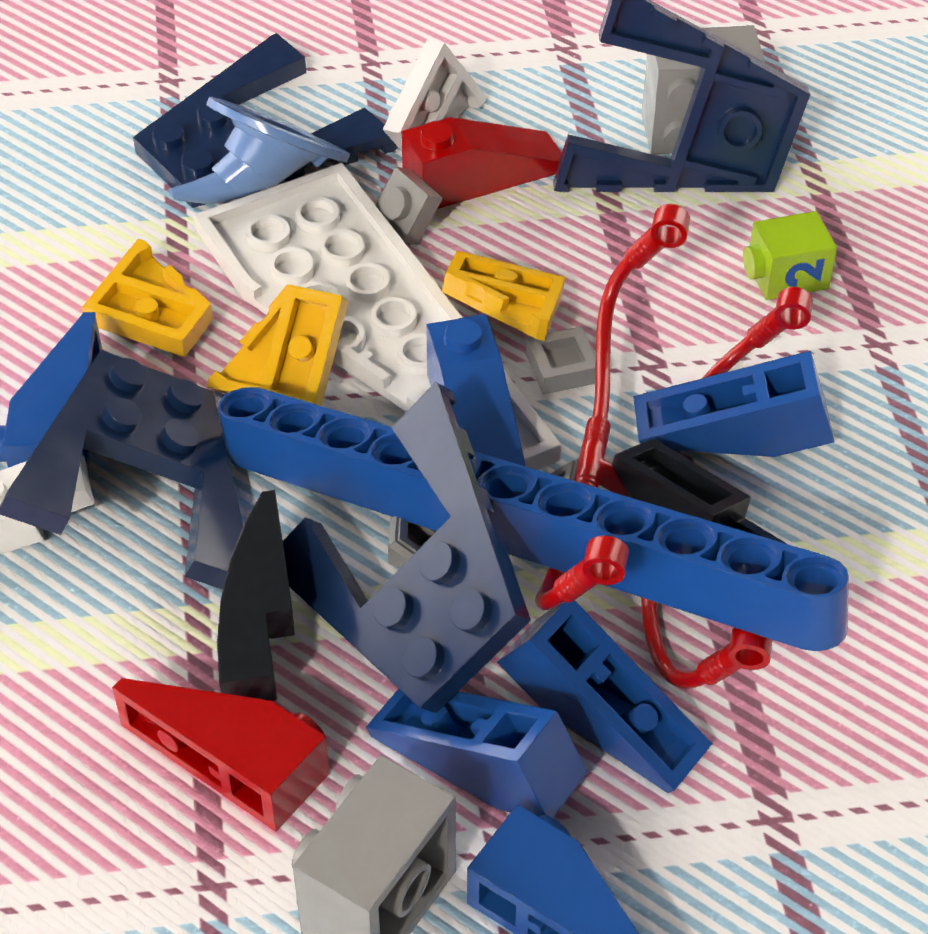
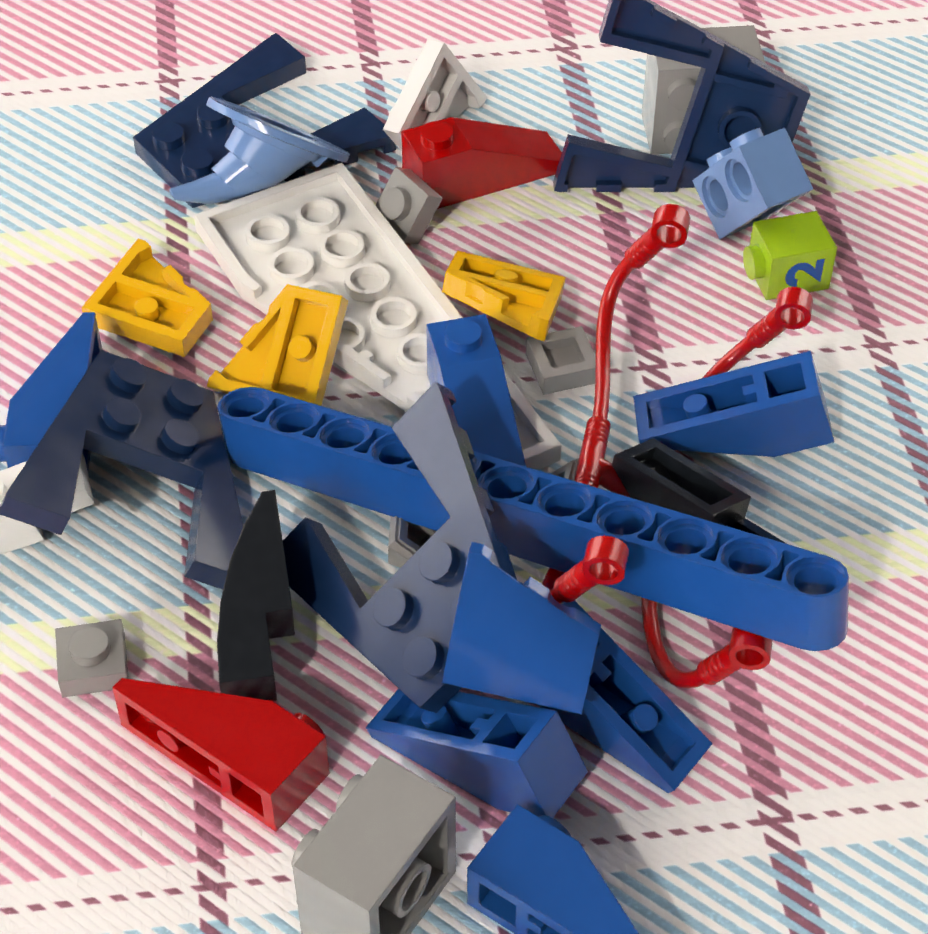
(90, 657): none -> light grey plate
(518, 639): none -> blue slope
(751, 180): none -> medium blue brick

